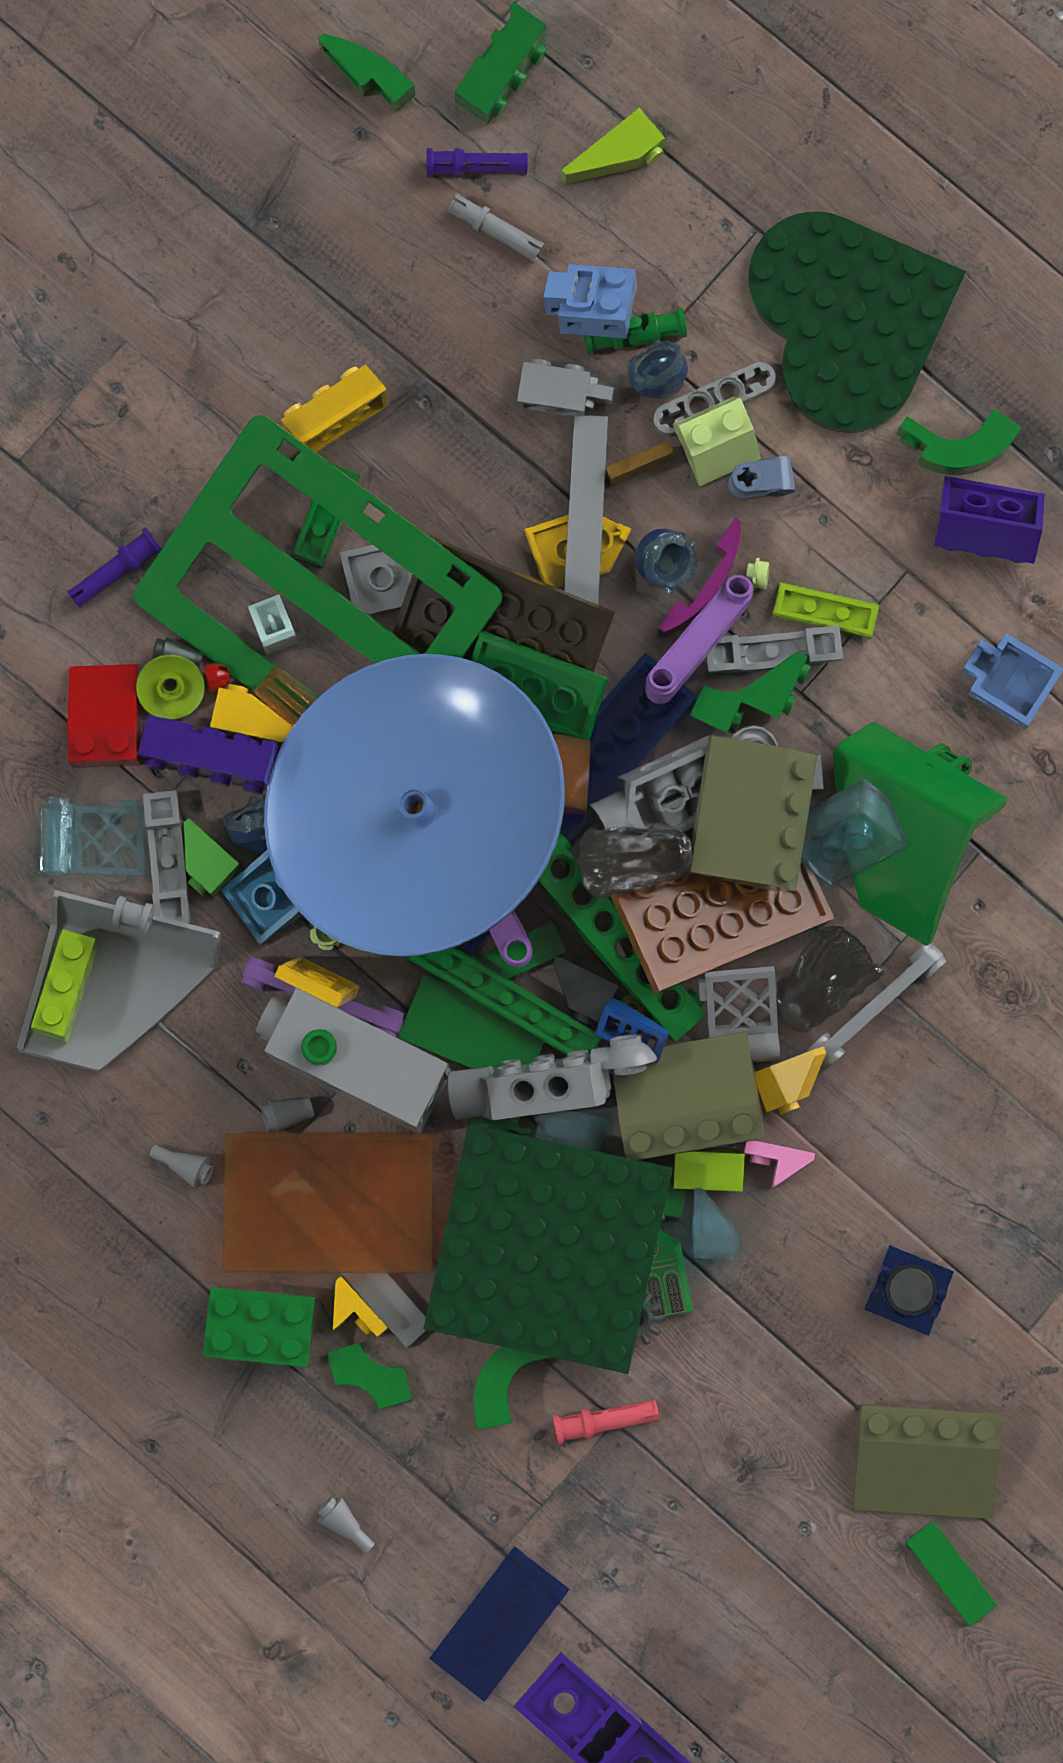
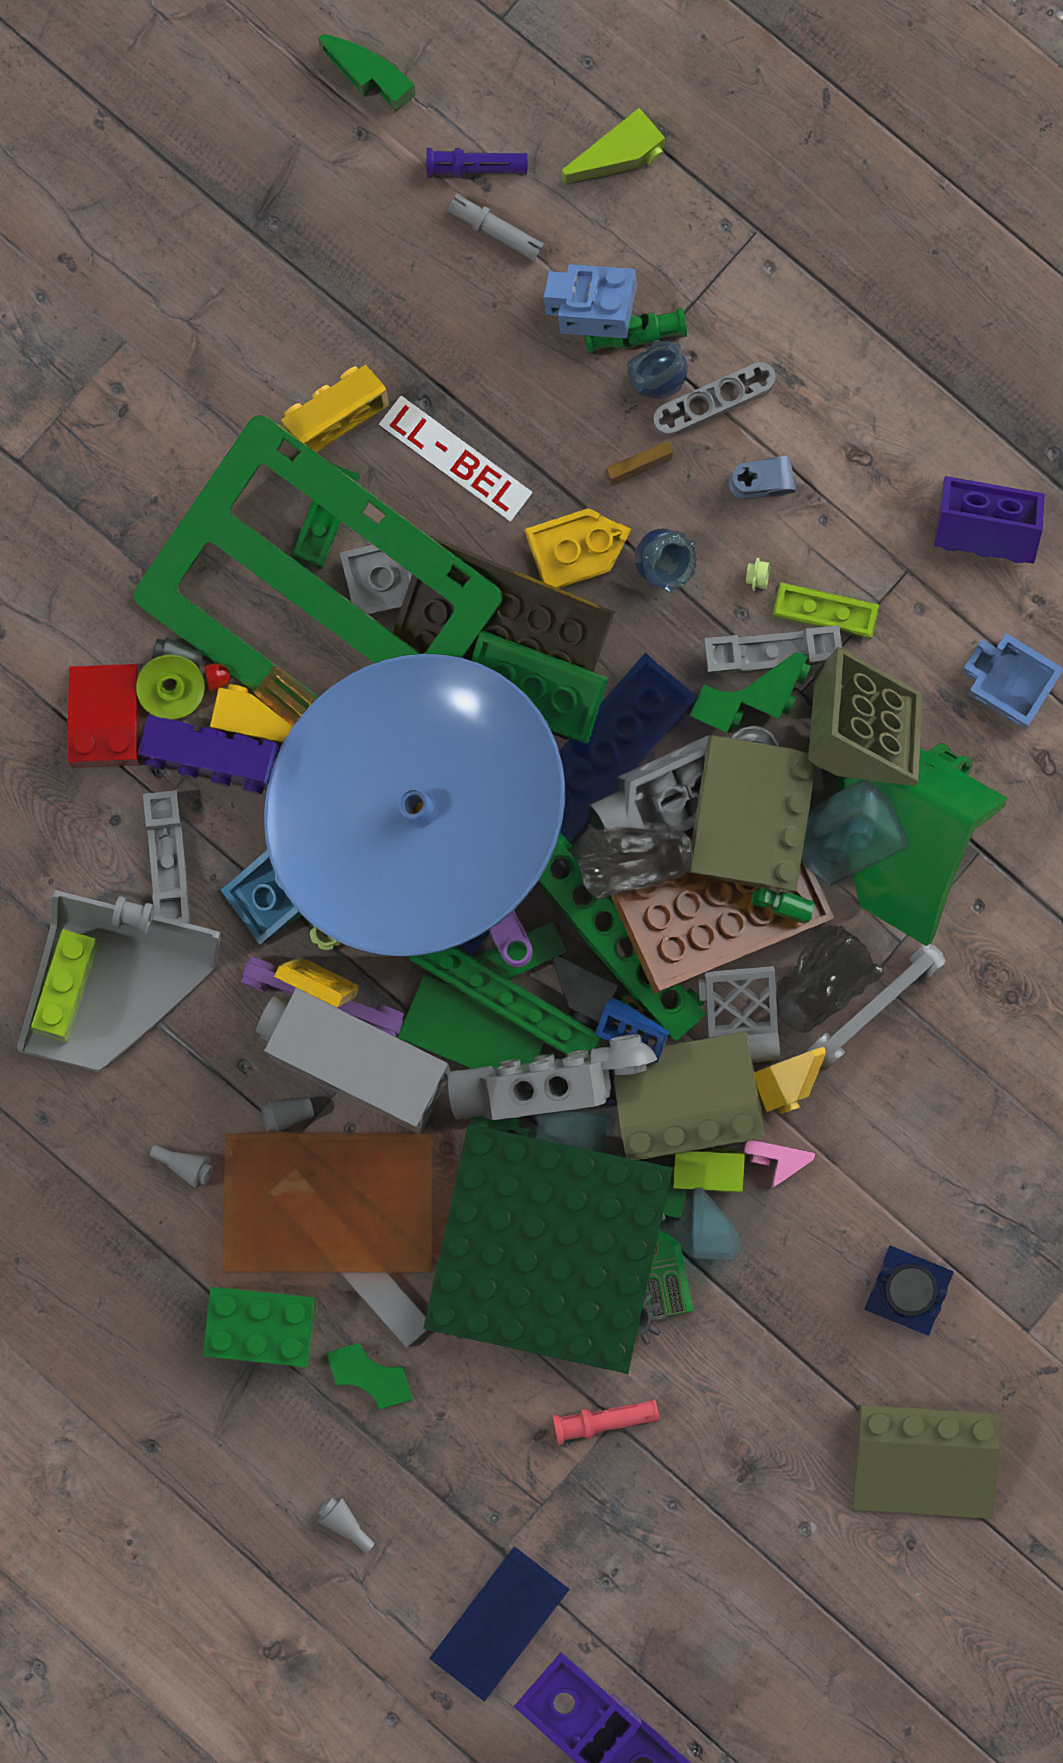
(62, 838): clear light blue piece -> none
(129, 558): dark purple pin -> none
(206, 861): bright green slope -> none
(246, 825): clear light blue hair -> none
(273, 624): light aqua slope -> none
(319, 1047): green tile -> none
(349, 1302): yellow slope -> none
(455, 458): none -> white sticker
(492, 1385): green arch -> none
(503, 65): green wedge -> none
(559, 389): light grey hinge -> none
(575, 763): clear orange slope -> none
(586, 507): light grey tile -> none
(681, 615): magenta slope -> none
(699, 639): medium lavender piece -> none
(718, 440): yellowish green slope -> none
(784, 904): none -> green bar
(852, 315): dark green plate -> none
(864, 722): none -> olive slope
(951, 1573): green tile -> none
(961, 455): green arch -> none

